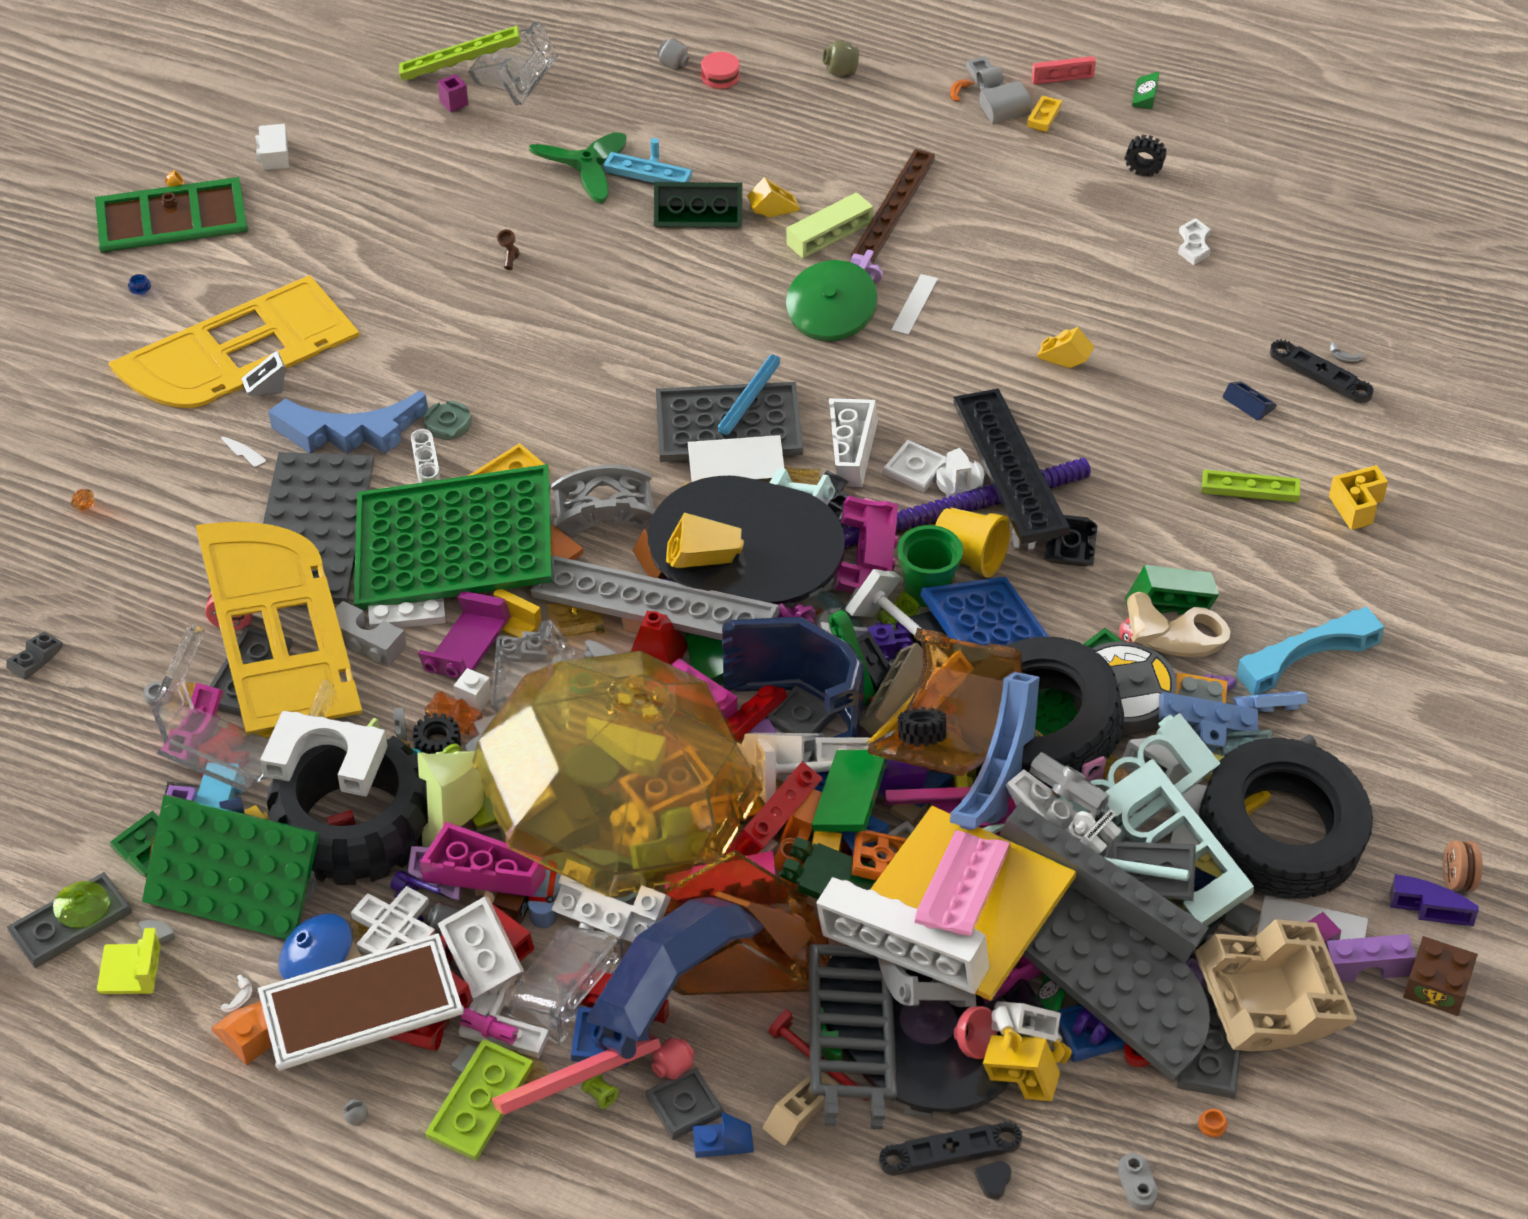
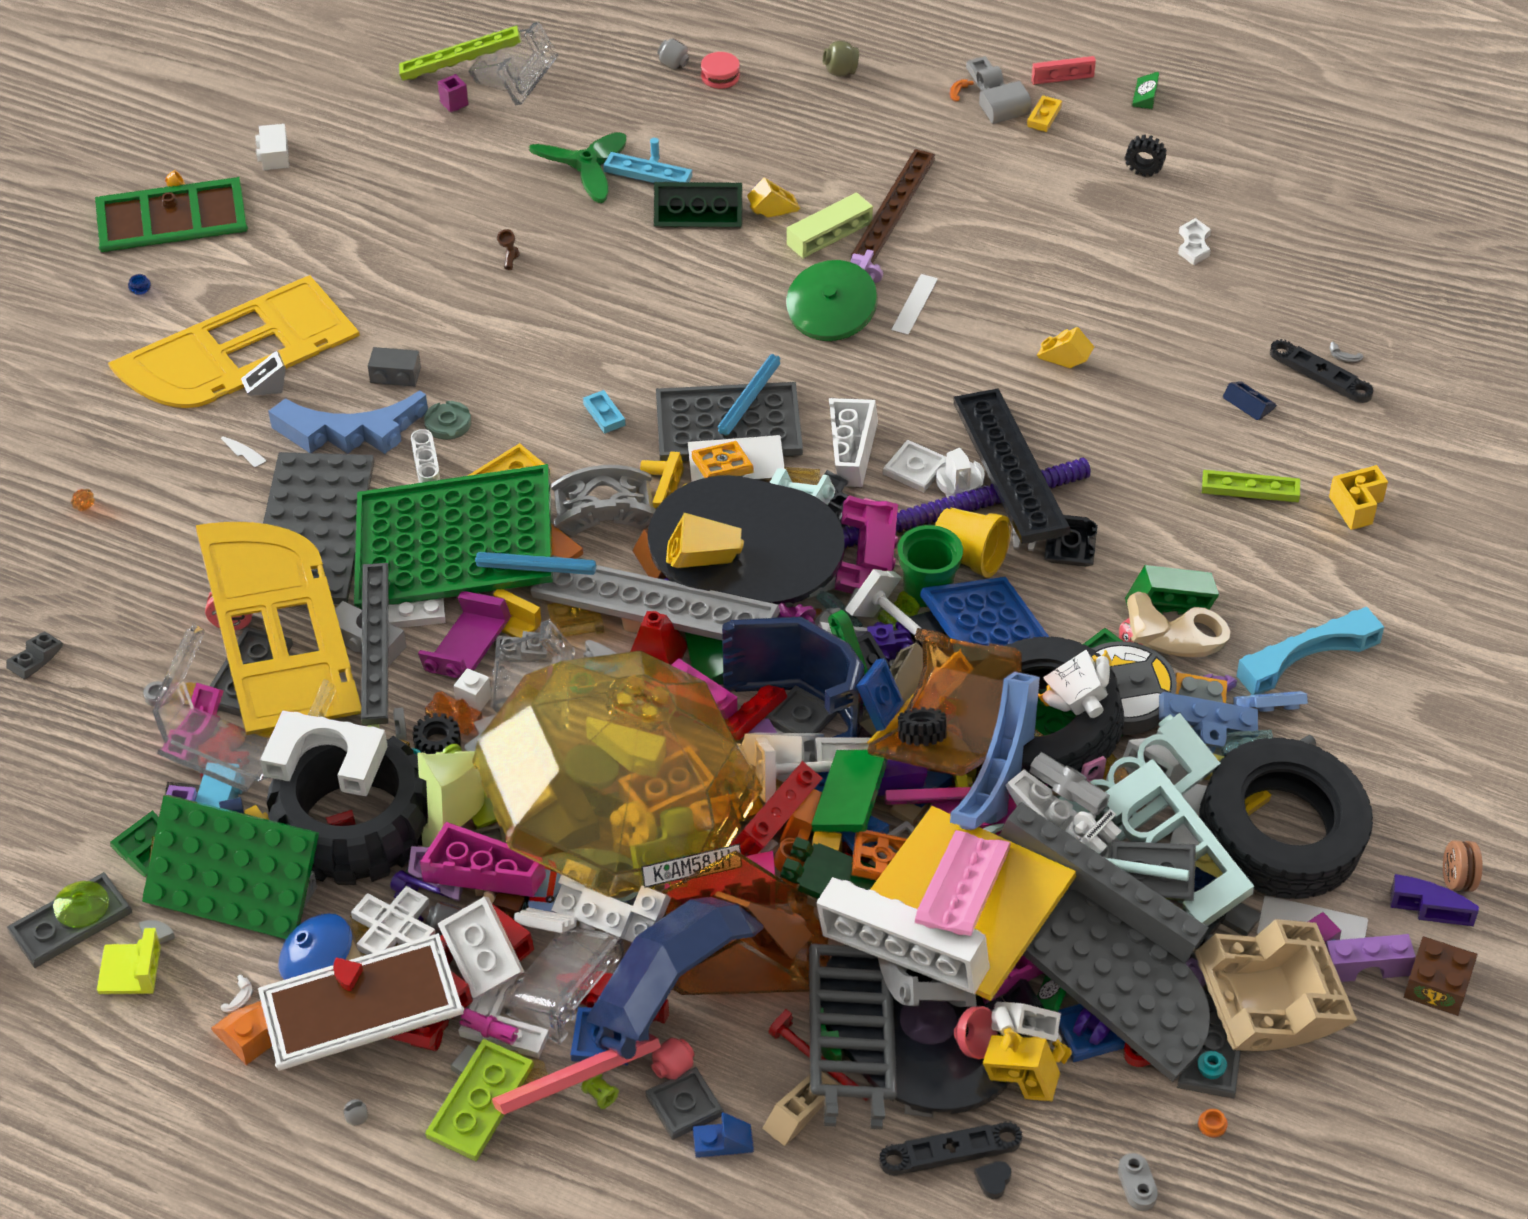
(347, 972): none -> red tile
(375, 644): none -> dark grey tile
(394, 366): none -> dark grey brick
(536, 563): none -> dark azure axle
(545, 920): none -> white tile
(604, 411): none -> medium azure plate
(671, 474): none -> yellow piece
(682, 867): none -> sticker
(722, 460): none -> light orange piece
(880, 694): none -> blue tile
(1079, 684): none -> white torso
(1212, 1071): none -> teal plate

